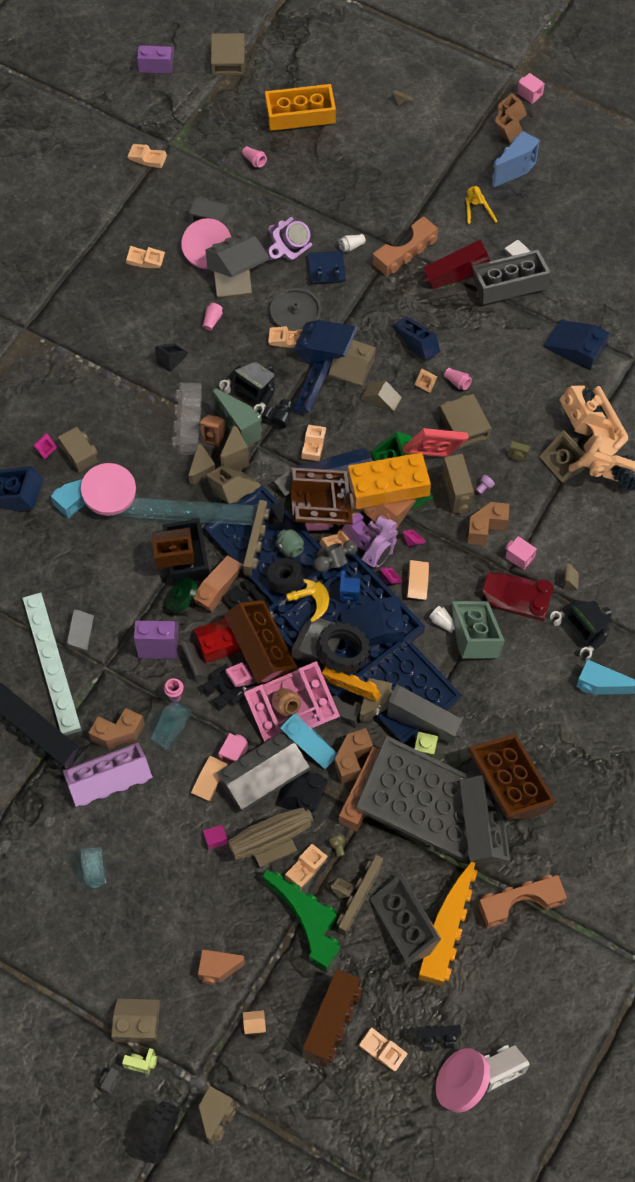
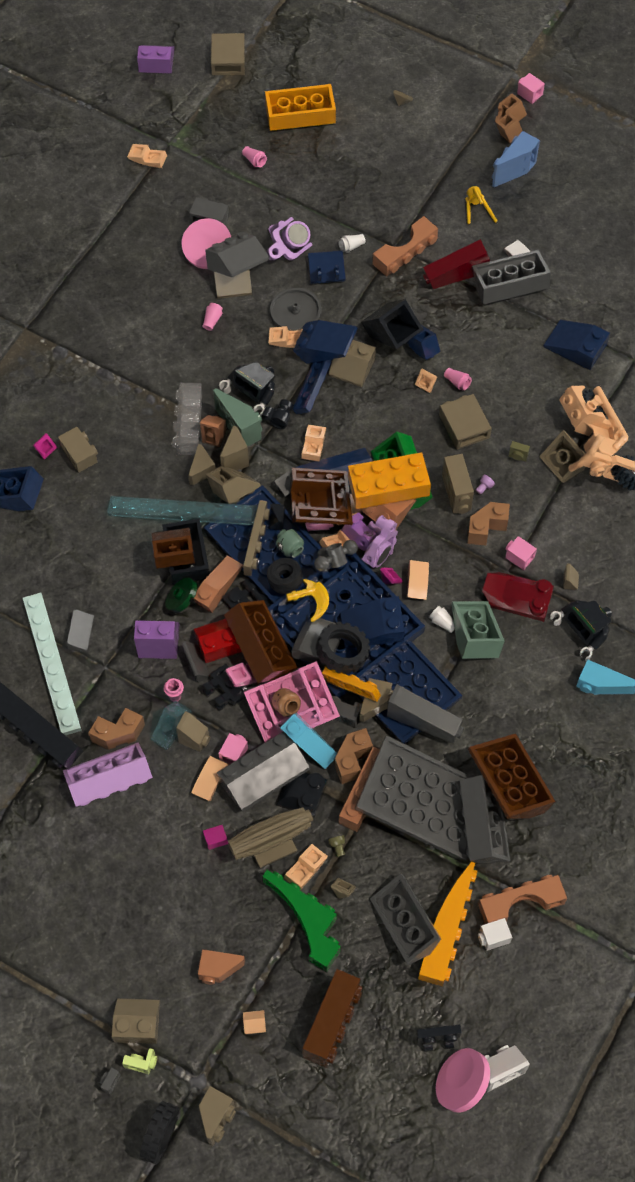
(68, 498): medium azure slope -> none
(94, 867): clear light blue slope -> none
(108, 489): bright pink piece -> none
(148, 259): light nougat slope -> none
(169, 355): black slope -> none
(192, 732): none -> dark tan slope
(349, 588): blue panel -> none
(355, 902): dark tan plate -> none
(382, 395): dark tan slope -> none
(382, 1050): light nougat slope -> none
(393, 324): none -> black slope
(413, 538): dark pink slope -> none
(426, 743): yellowish green brick -> none
(435, 442): coral tile -> none
(495, 934): none -> white brick

